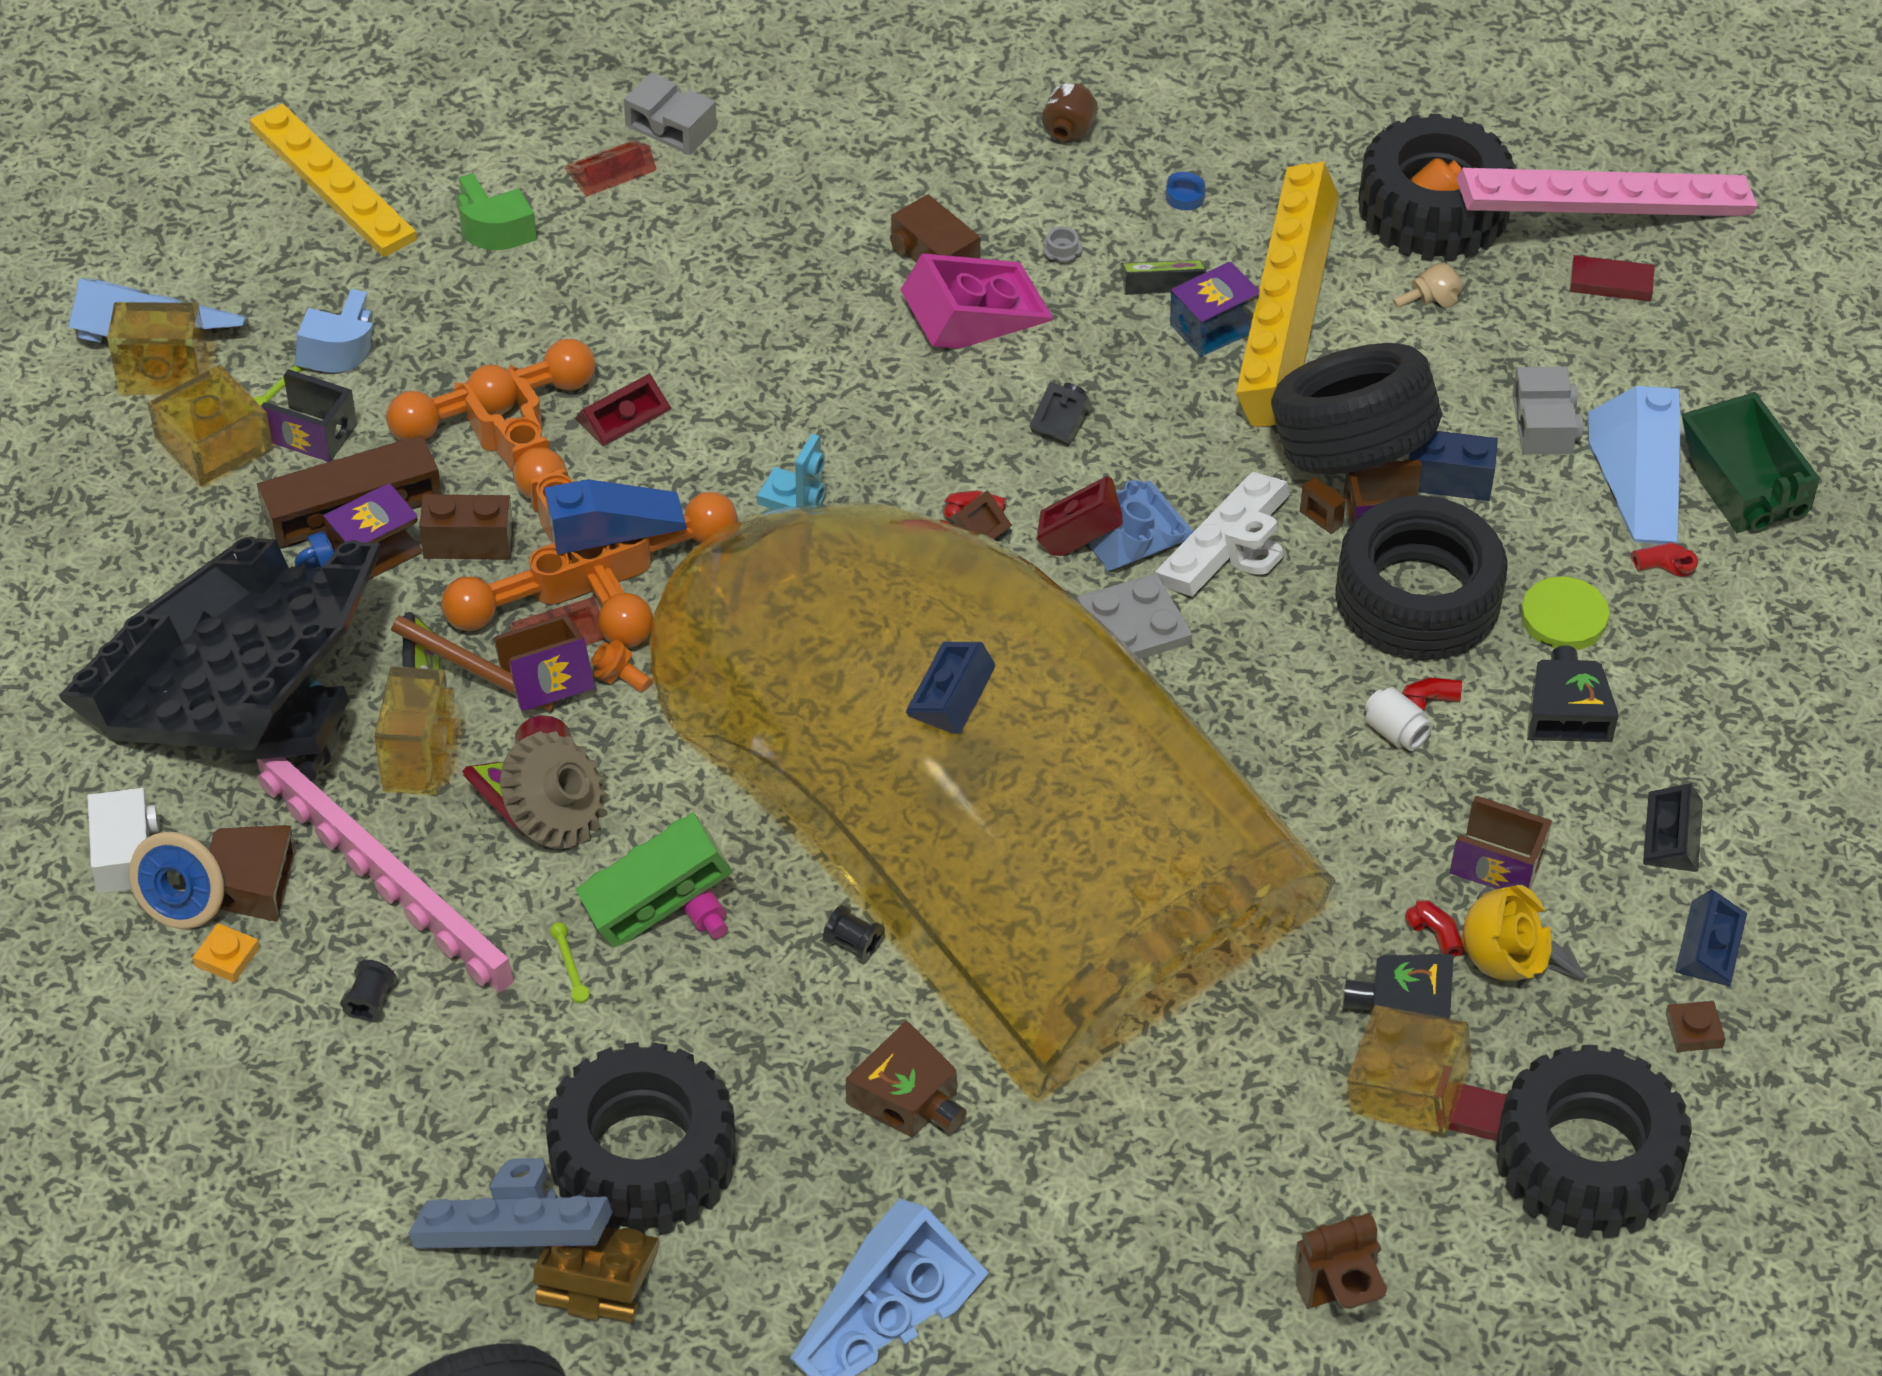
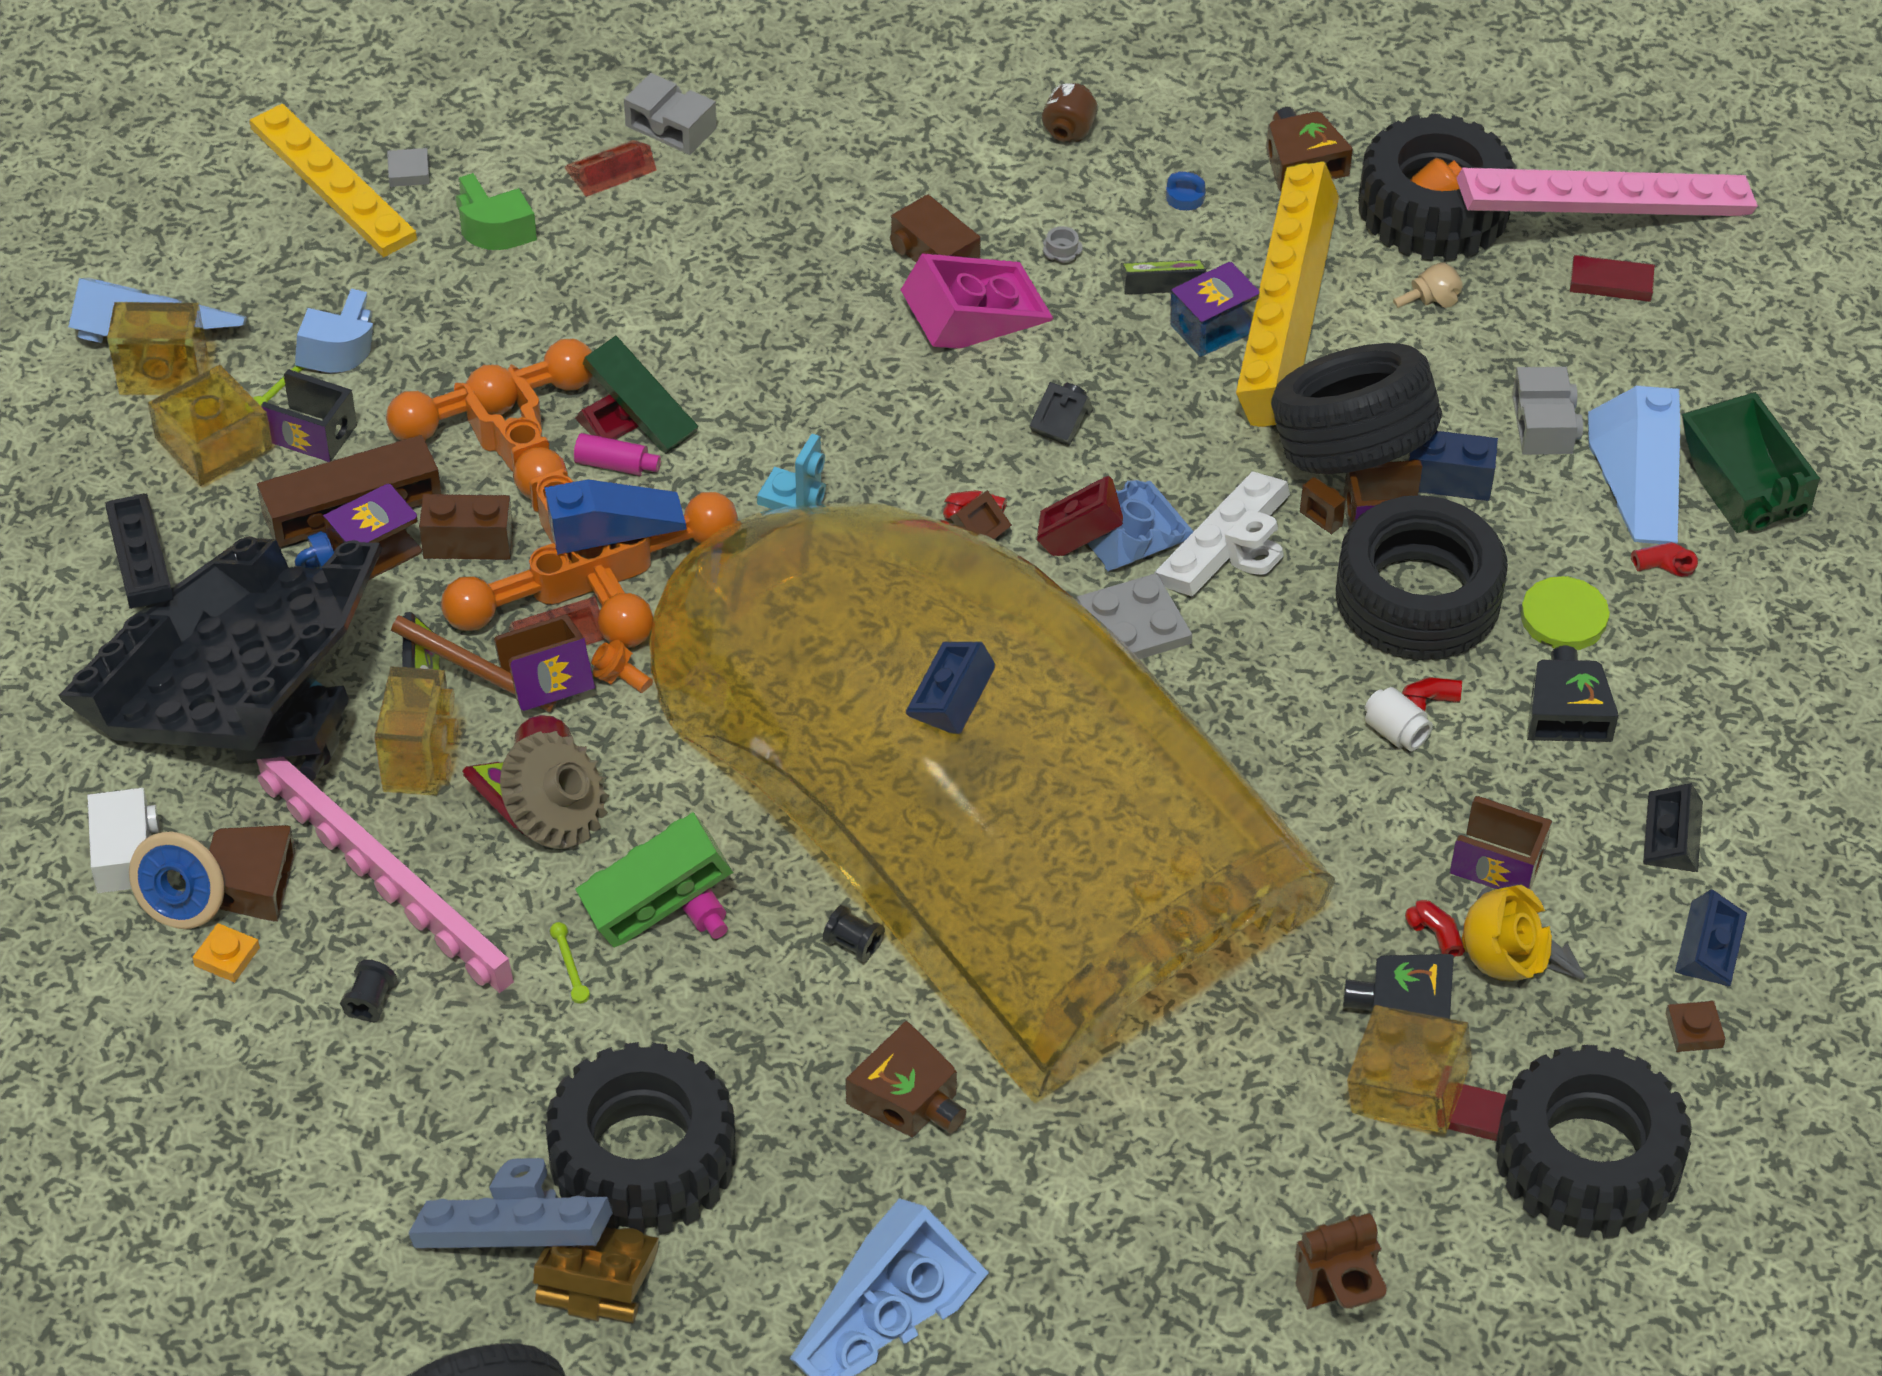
(138, 551): none -> black tile
(408, 167): none -> light grey tile
(614, 455): none -> dark pink cylinder
(640, 394): none -> dark green tile
(1306, 140): none -> reddish brown torso

